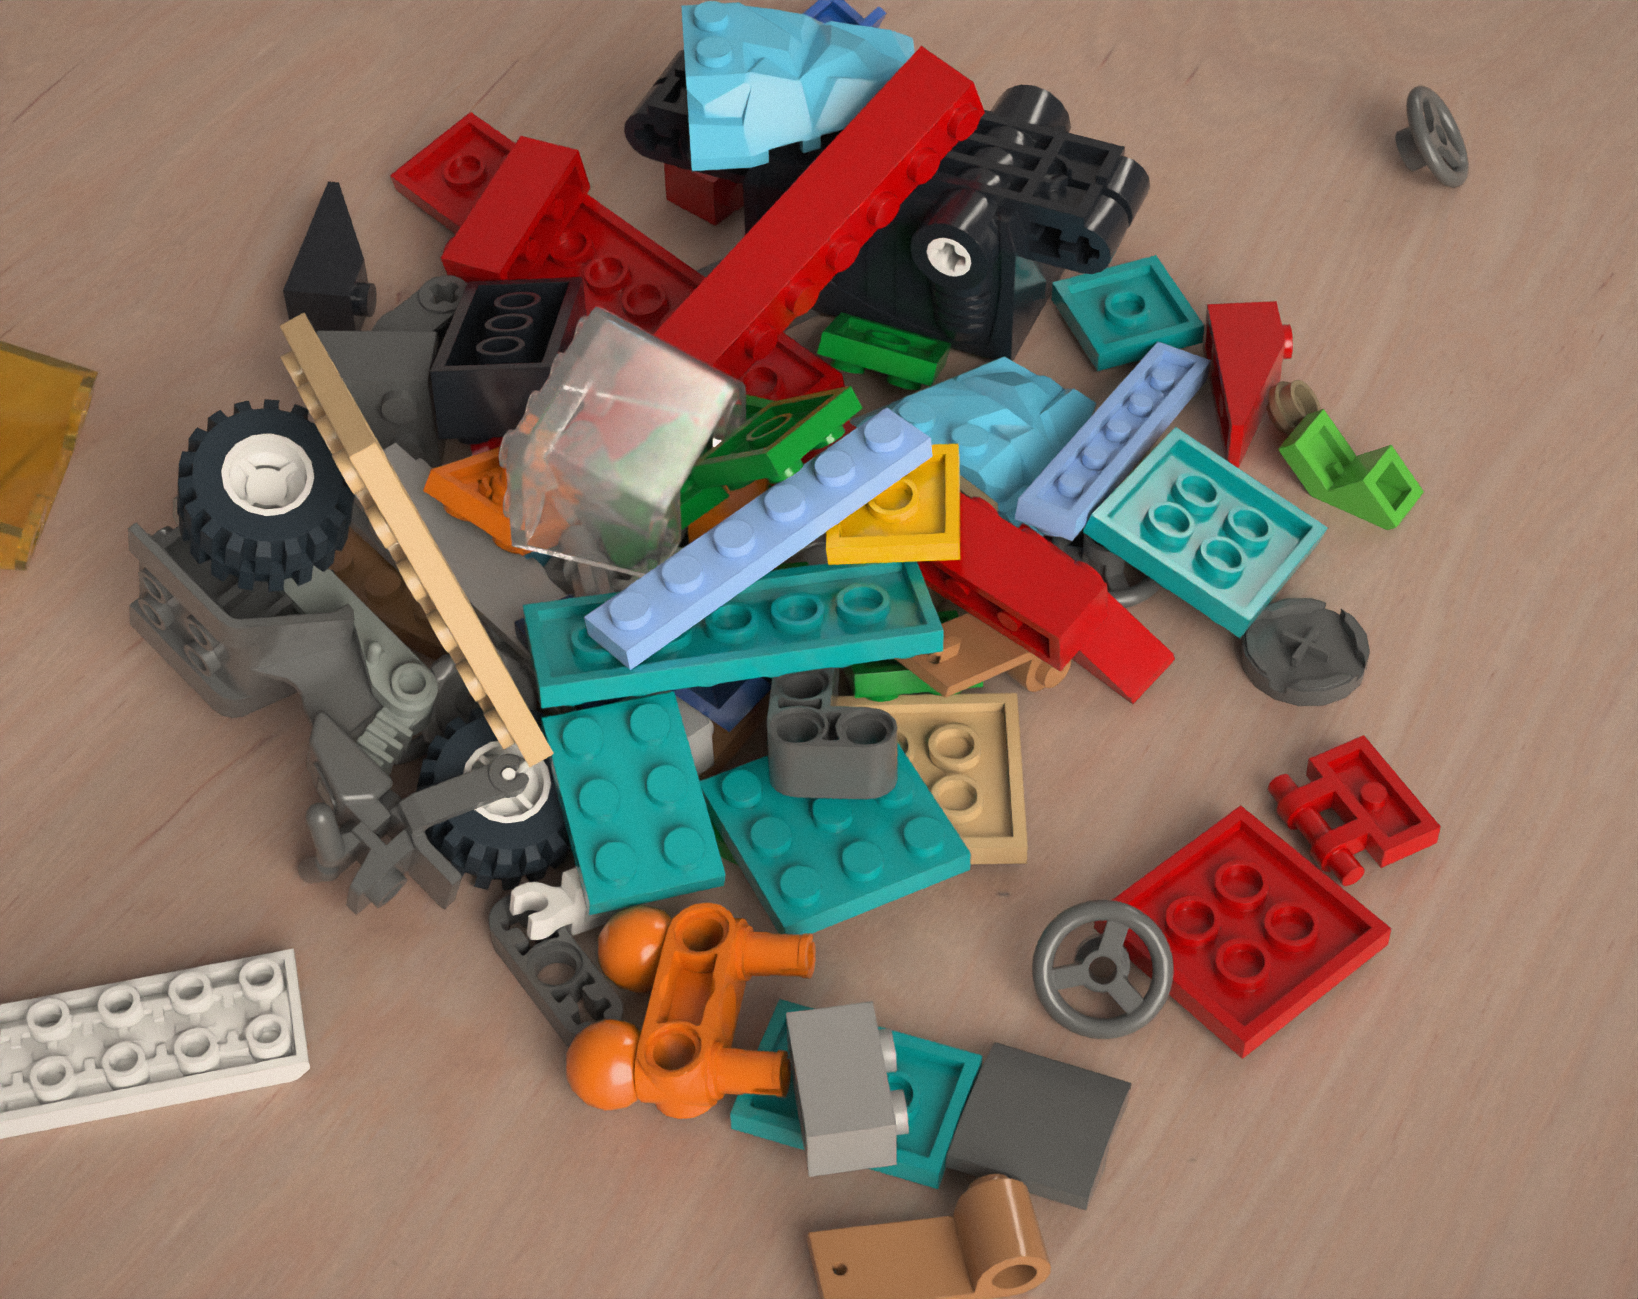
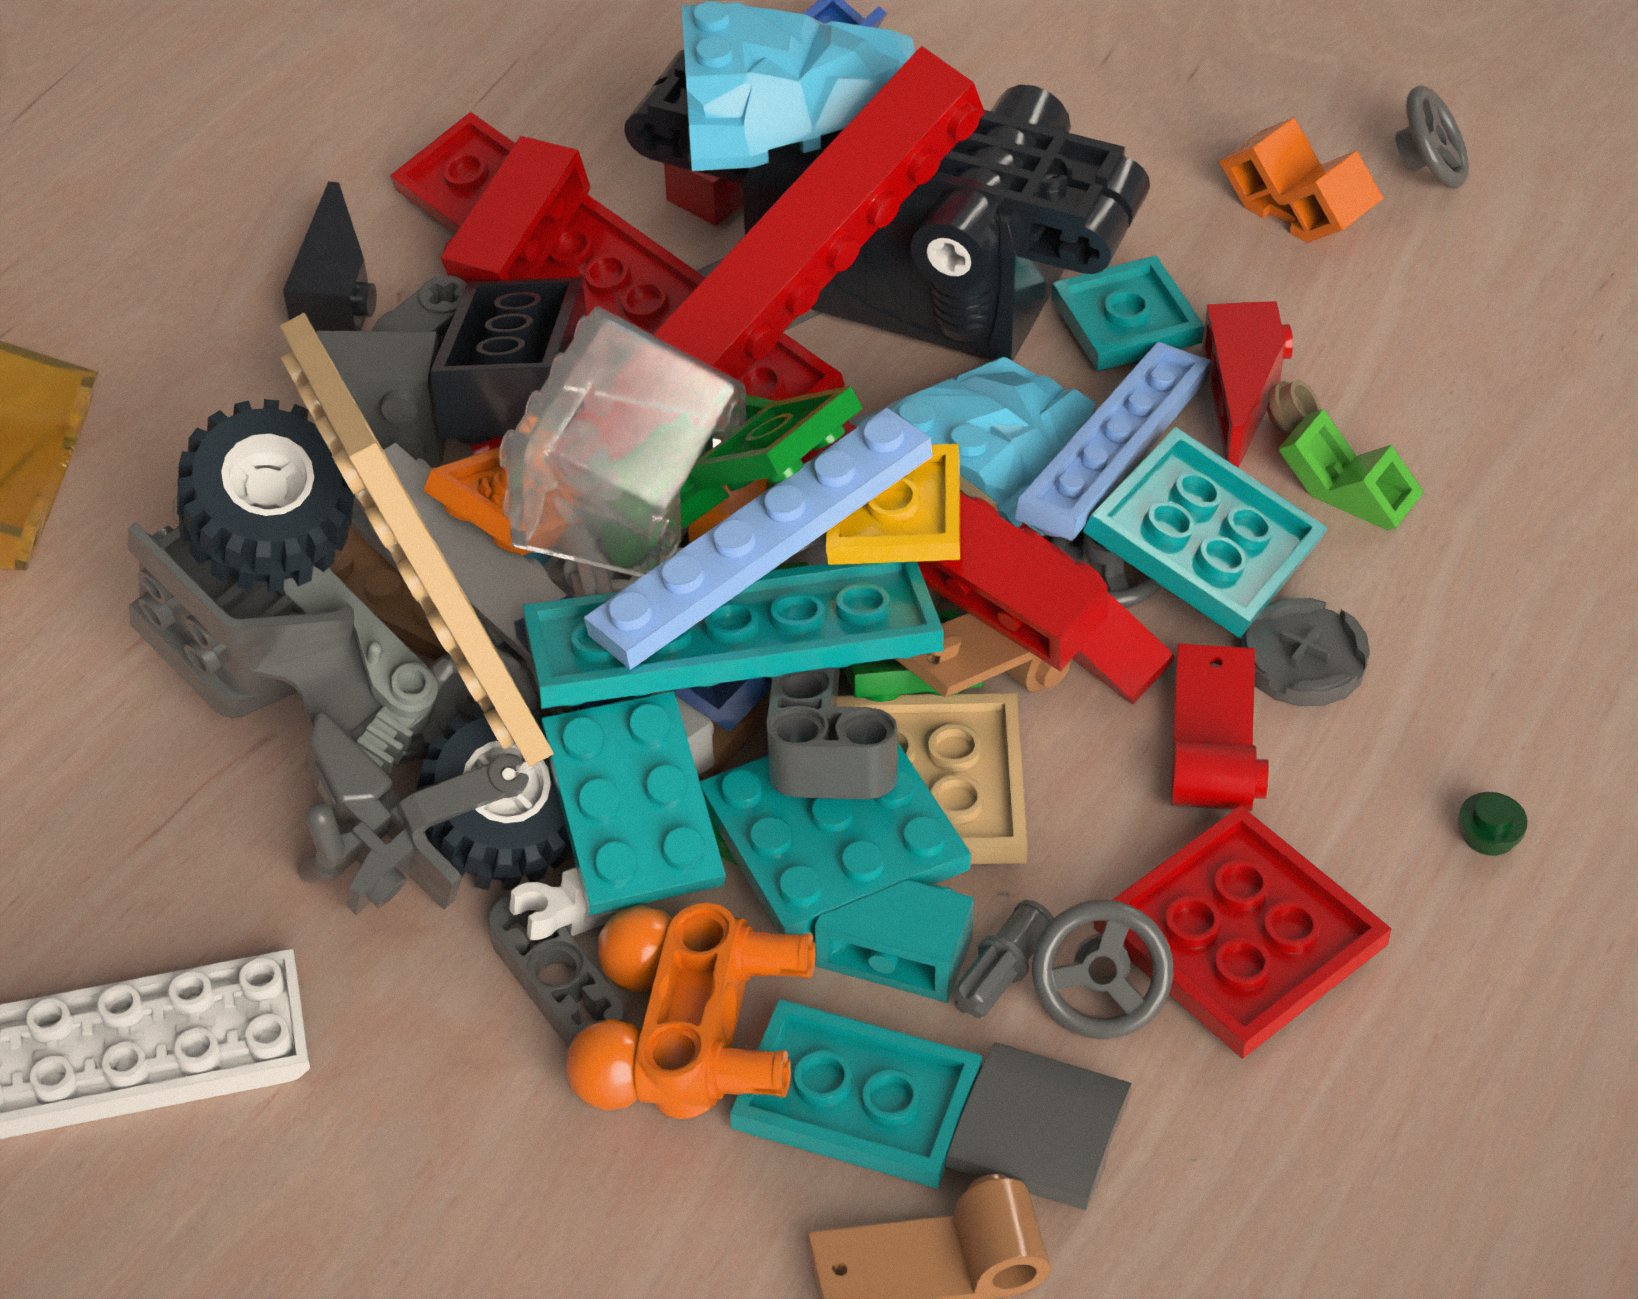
(844, 1089): light grey brick -> none
(899, 938): none -> teal slope
(903, 355): green plate -> none
(1002, 959): none -> dark grey axle
(1214, 730): none -> red door
(1283, 177): none -> orange brick
(1367, 797): red plate -> none
(1492, 823): none -> dark green plate

